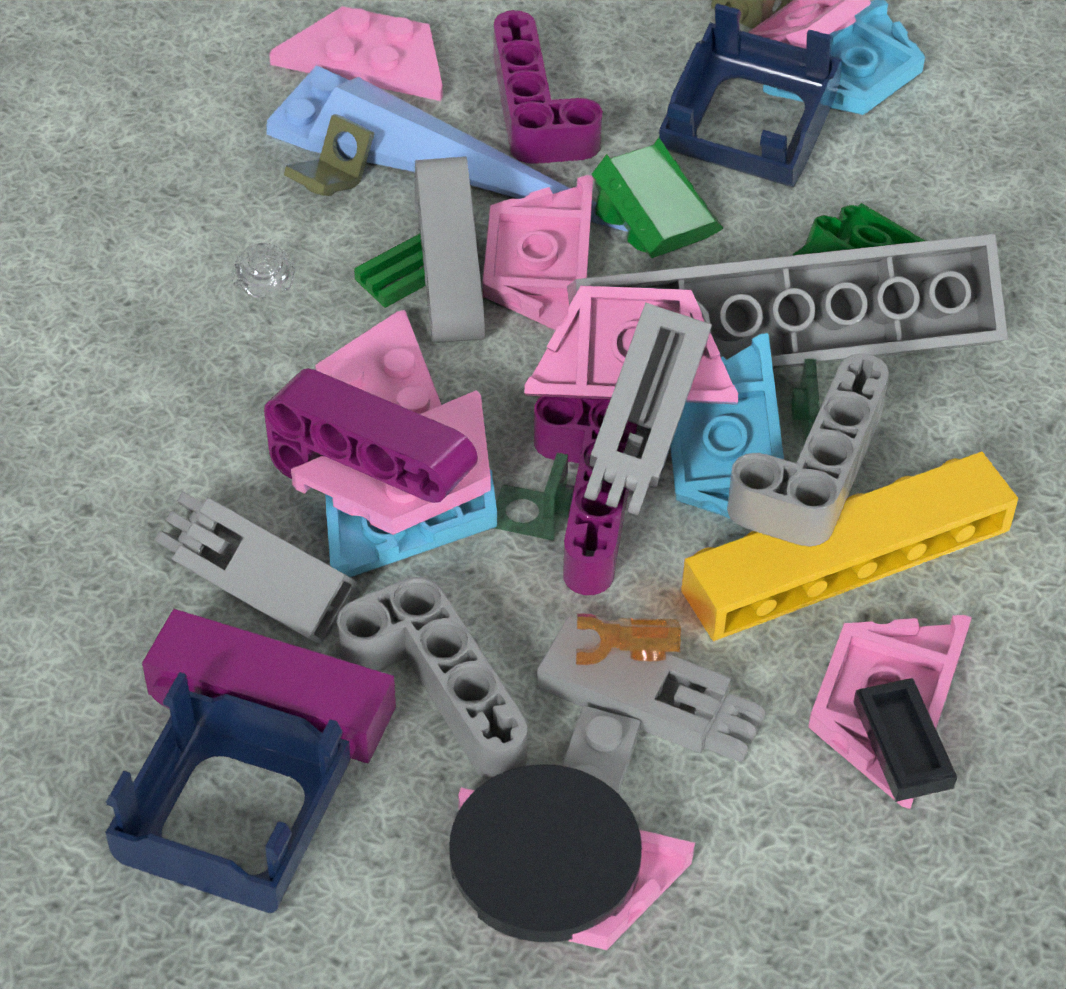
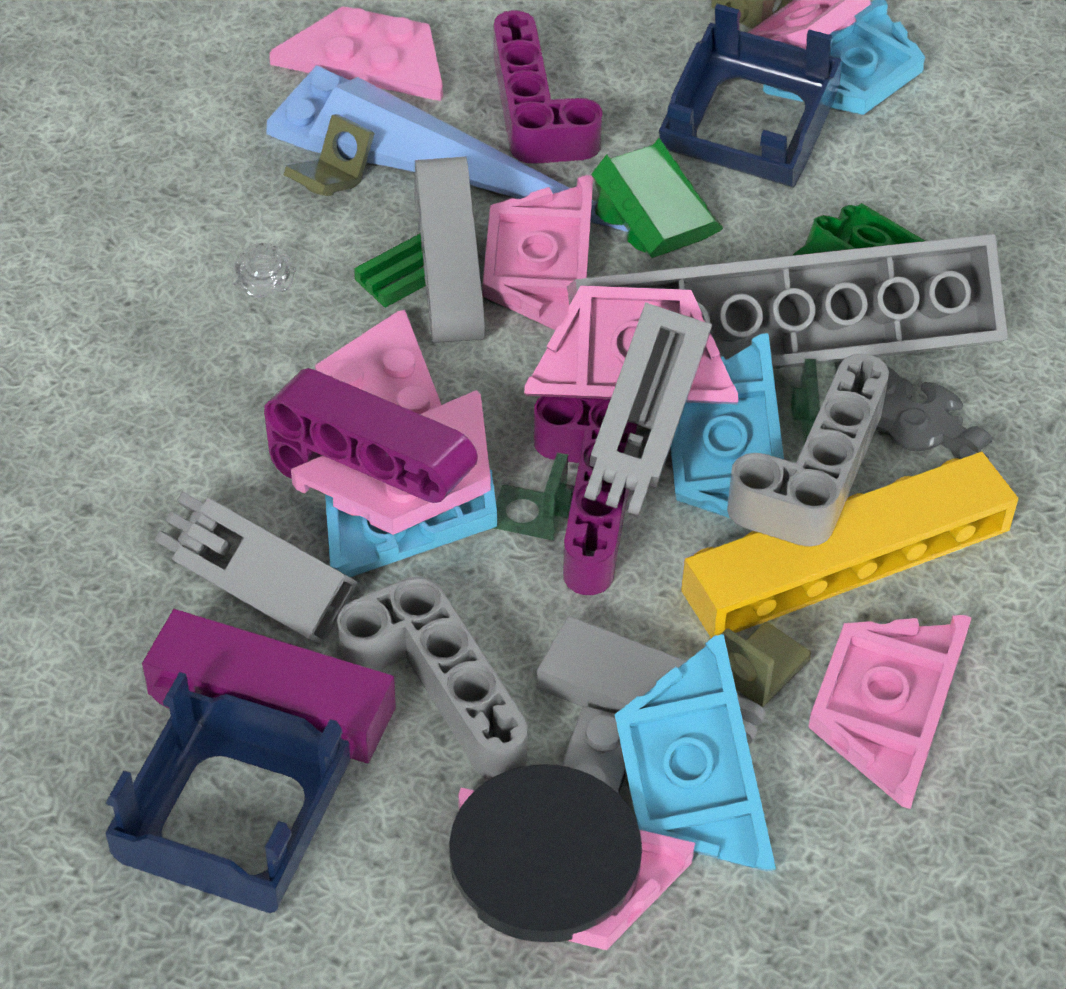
(643, 637): clear orange plate -> none
(694, 763): none -> medium azure wing
(764, 661): none -> olive bracket
(904, 739): black tile -> none
(927, 423): none -> dark grey piece

